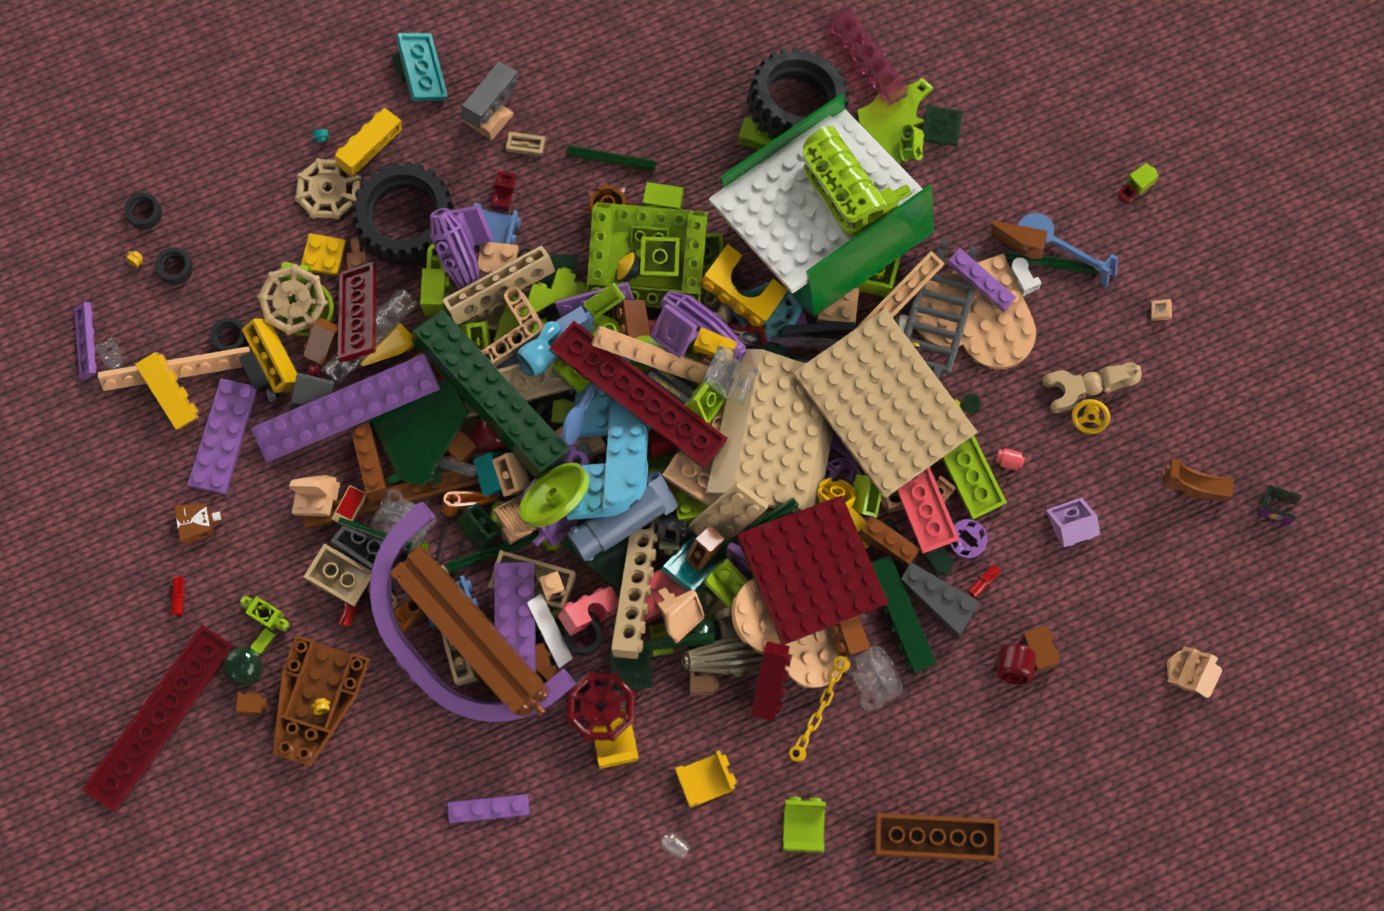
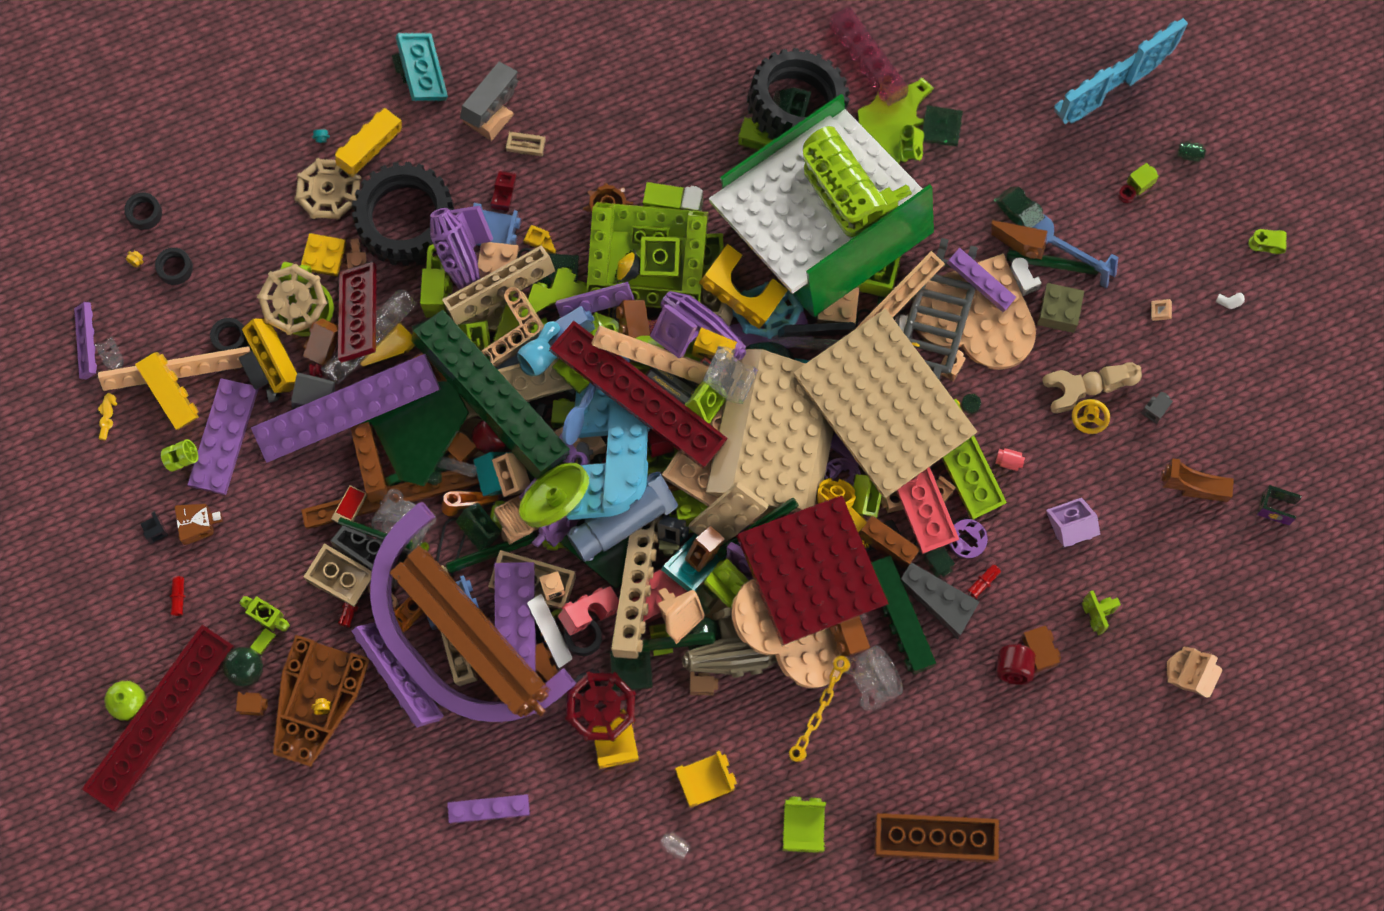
(106, 410): none -> yellow animal
(124, 700): none -> lime cylinder
(154, 529): none -> black panel
(179, 455): none -> lime wheel
(314, 495): light nougat piece -> none
(410, 696): none -> medium lavender plate
(537, 237): none -> yellow tile
(604, 300): lime tile -> none
(612, 158): dark green axle -> none
(692, 199): none -> white brick
(749, 335): slope -> none
(770, 680): dark red brick -> none
(793, 101): none -> clear green slope
(956, 367): none -> light nougat brick
(1019, 207): none -> clear green brick
(1060, 307): none -> olive brick
(1092, 92): none -> medium azure plate
(1099, 611): none -> lime bracket
(1157, 407): none -> dark grey brick
(1191, 151): none -> clear green brick
(1231, 302): none -> white arm
(1268, 241): none -> lime piece

